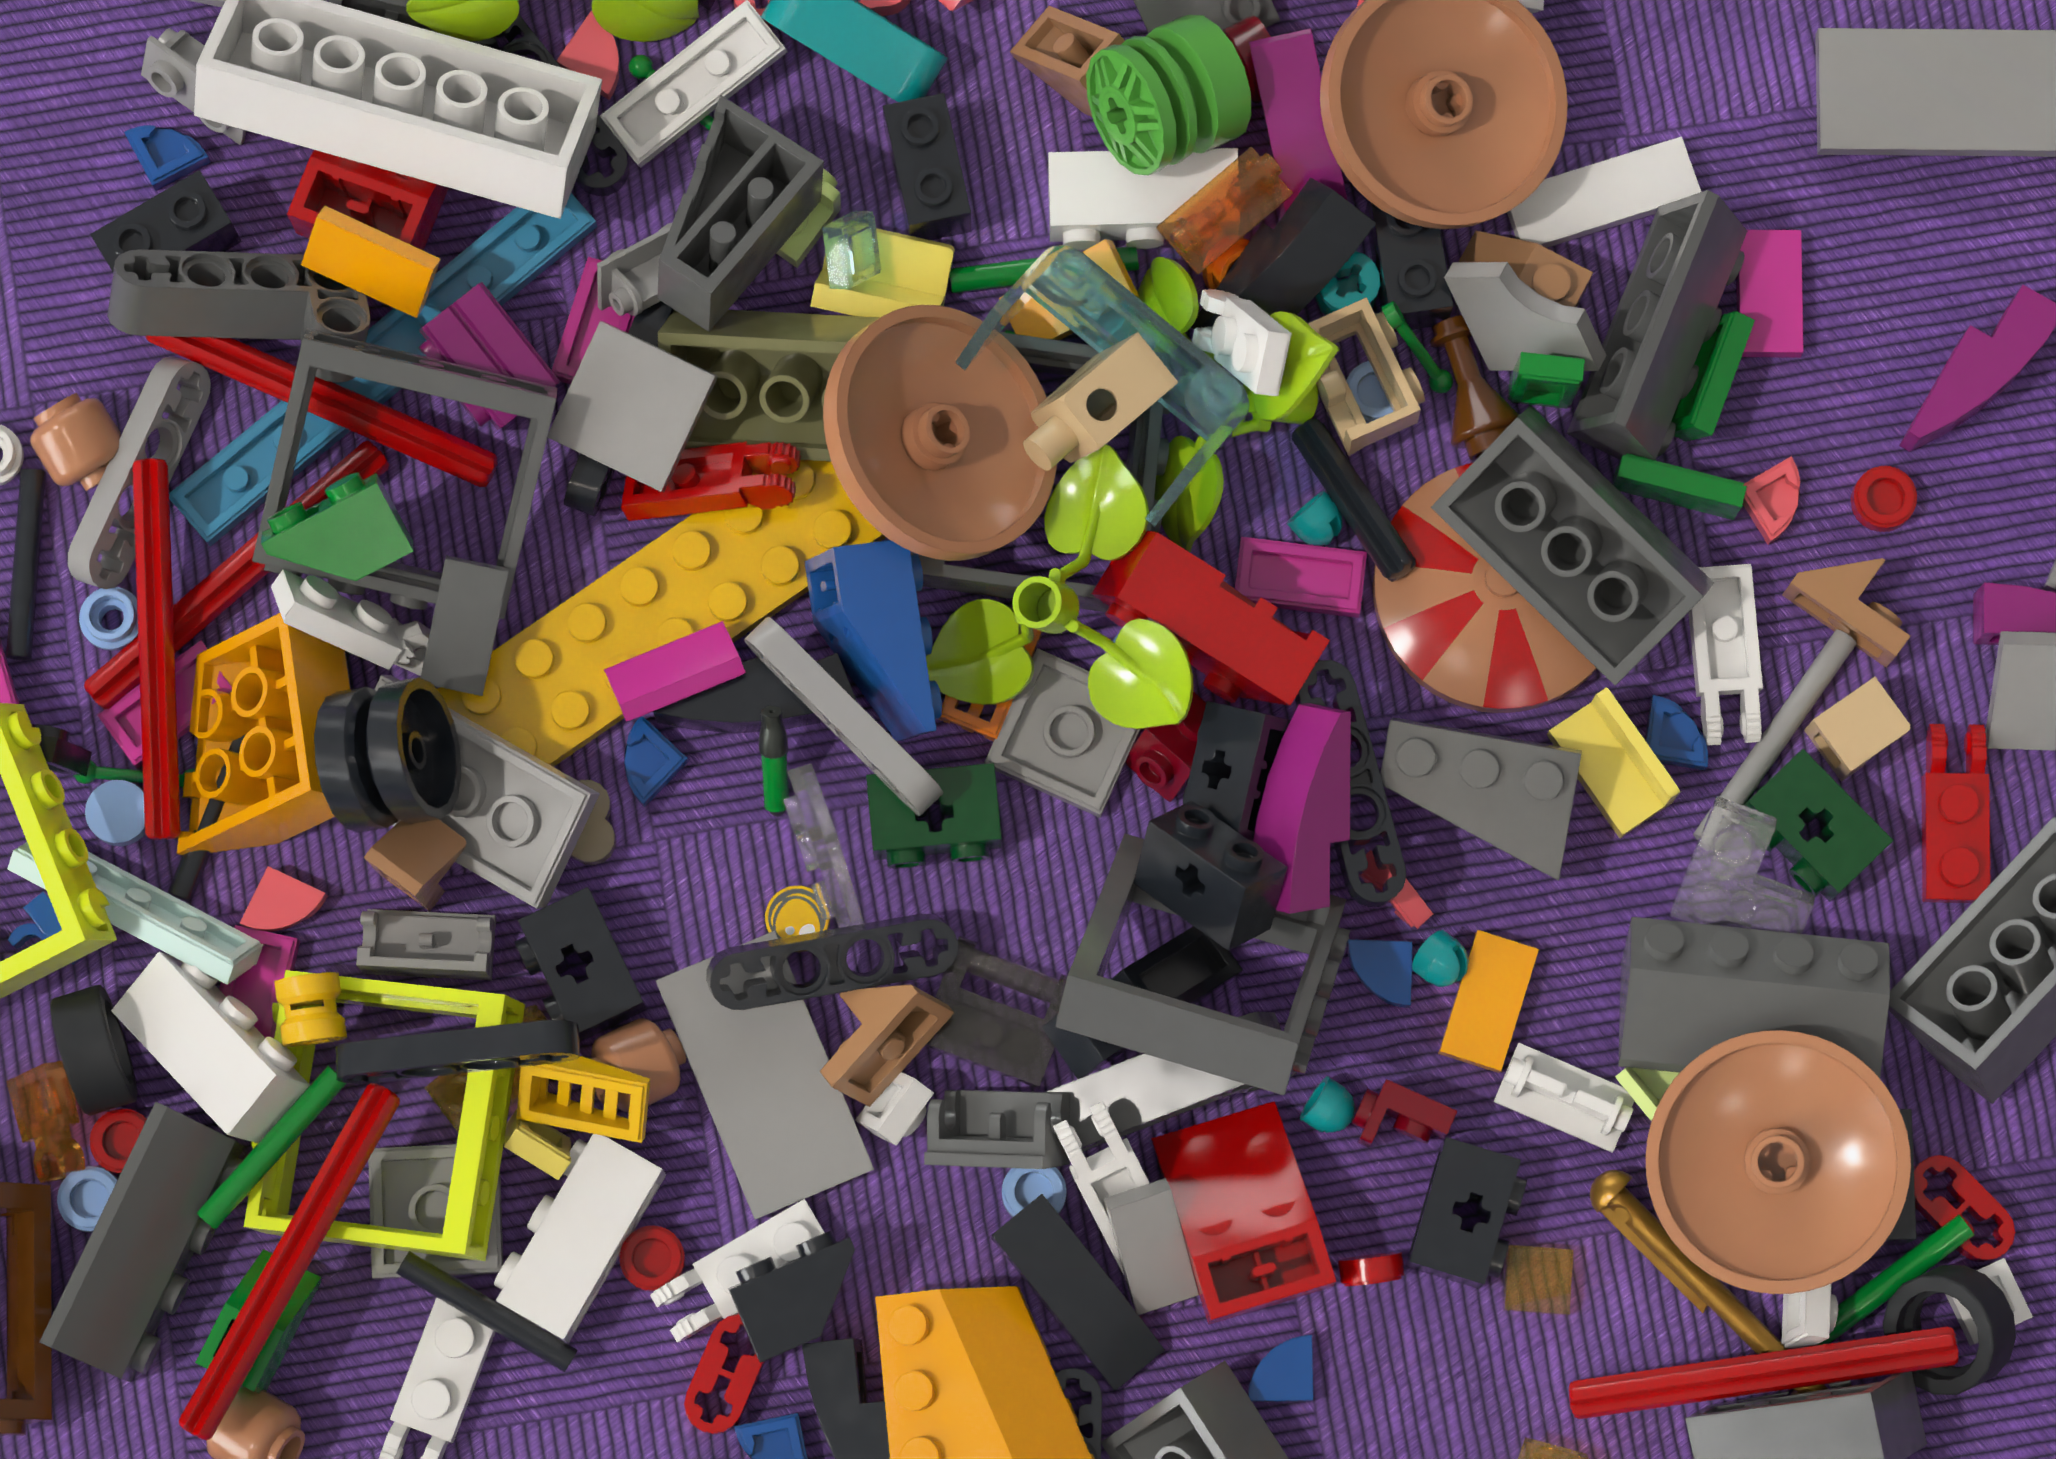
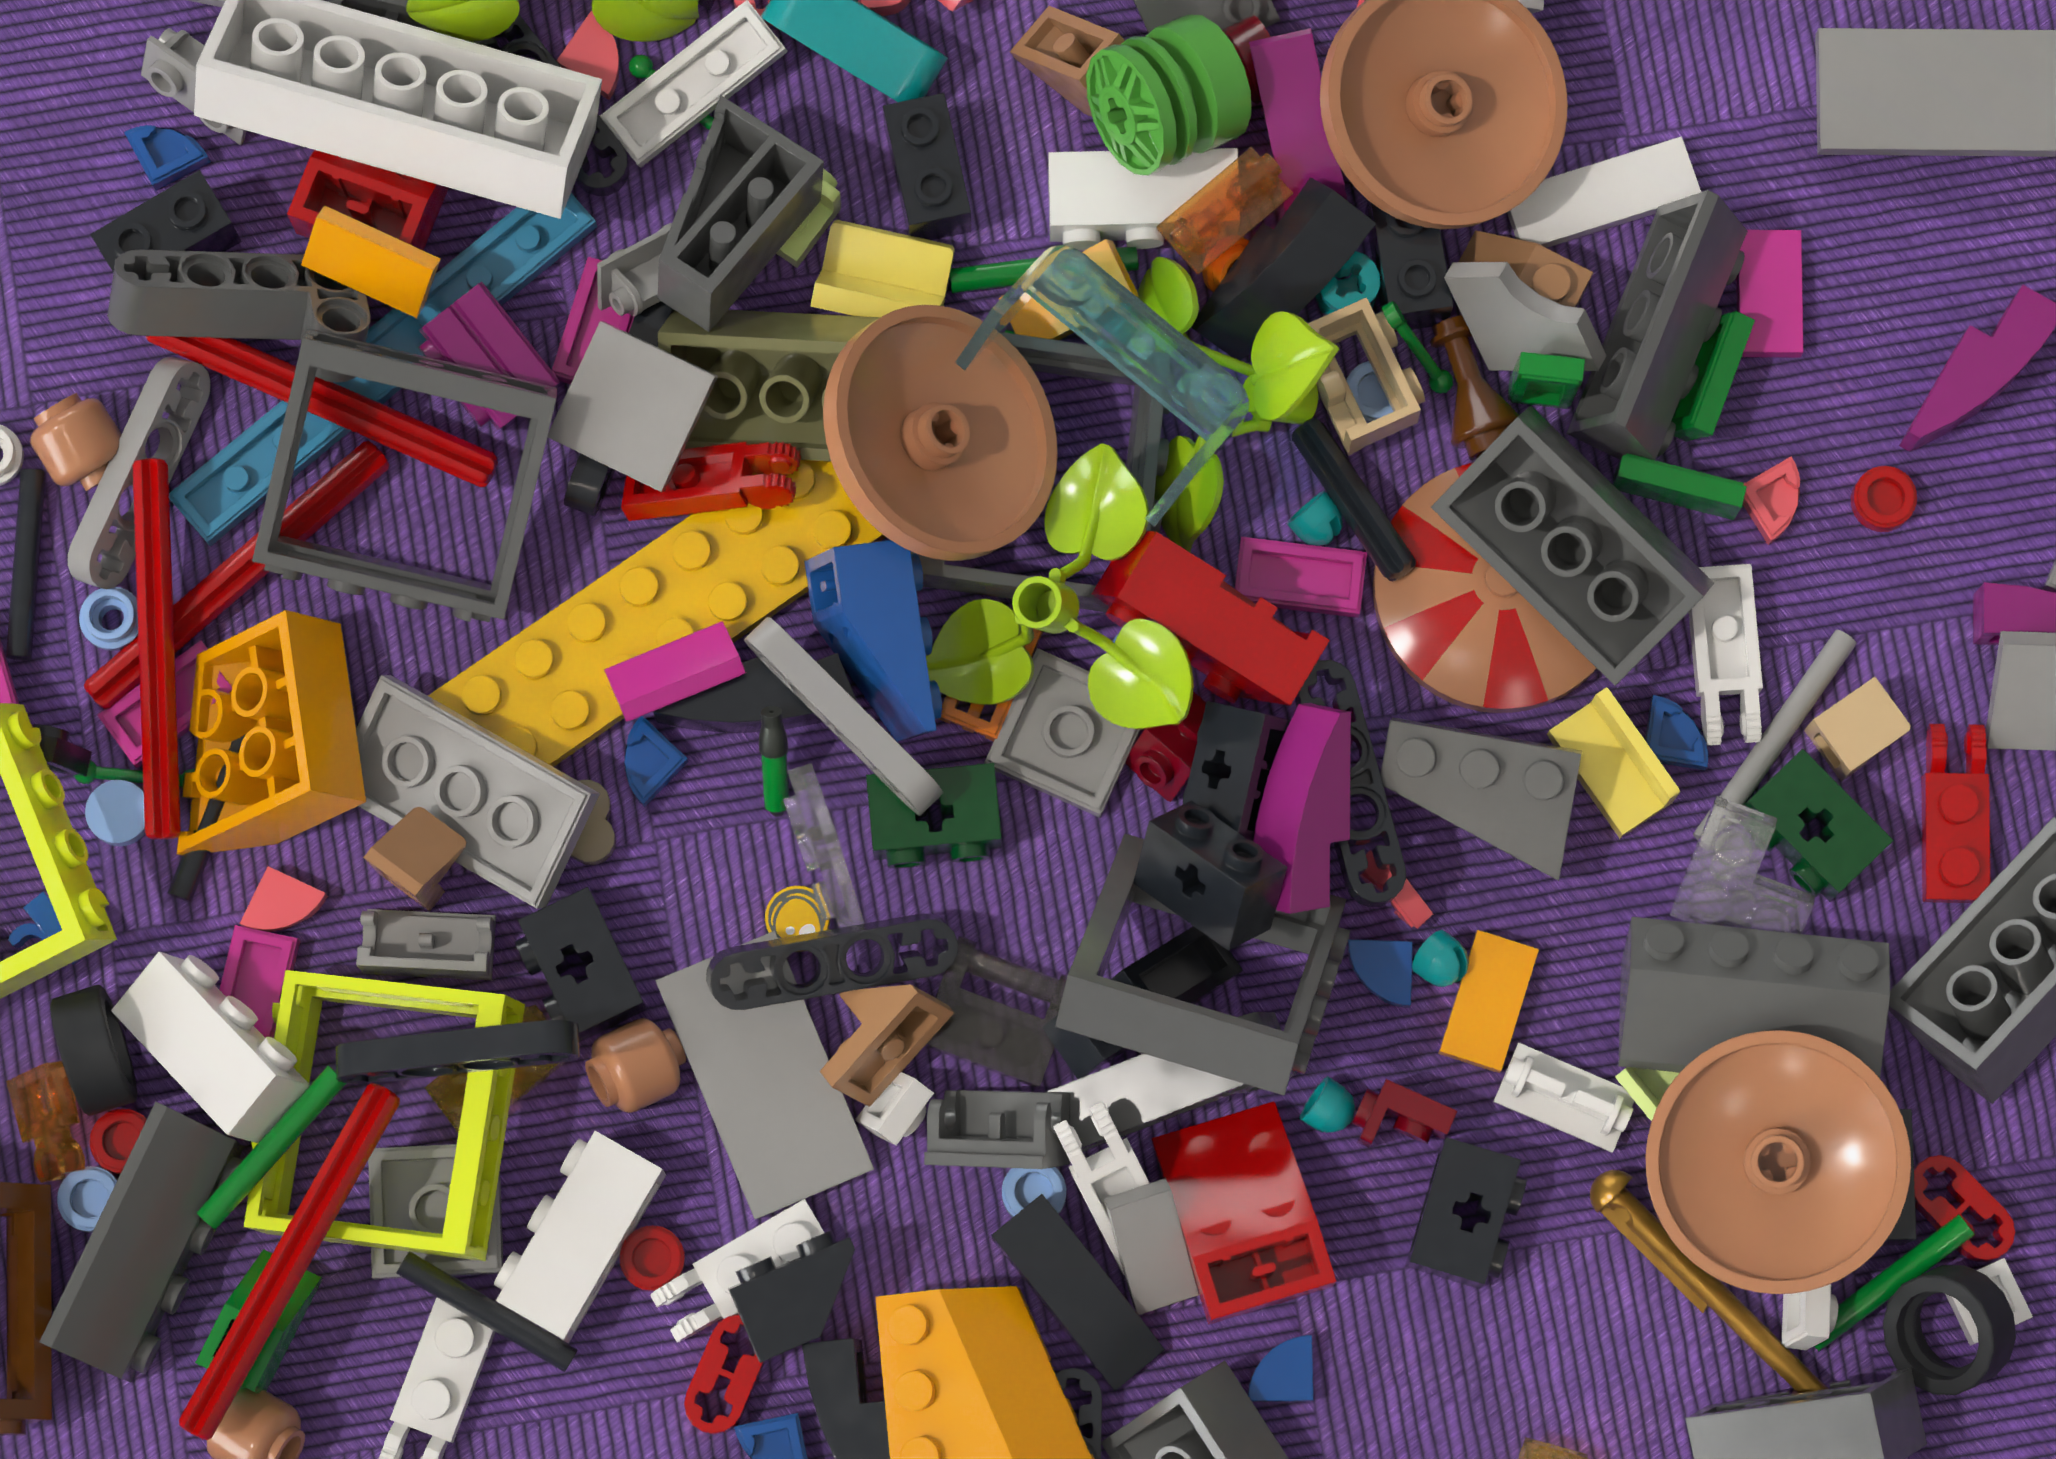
(161, 919): light aqua tile -> none
(310, 1024): yellow wheel -> none
(344, 534): green slope -> none
(352, 626): white hinge -> none
(387, 755): black wheel -> none
(464, 625): dark grey tile -> none
(538, 1145): light yellow tile -> none
(558, 1110): yellow slope -> none
(851, 249): clear light blue tile -> none
(1097, 402): tan torso -> none
(1244, 341): white hinge -> none
(1371, 1269): red tile -> none
(1538, 1280): clear yellow tile -> none
(1764, 1372): red axle -> none
(1833, 600): medium nougat slope -> none

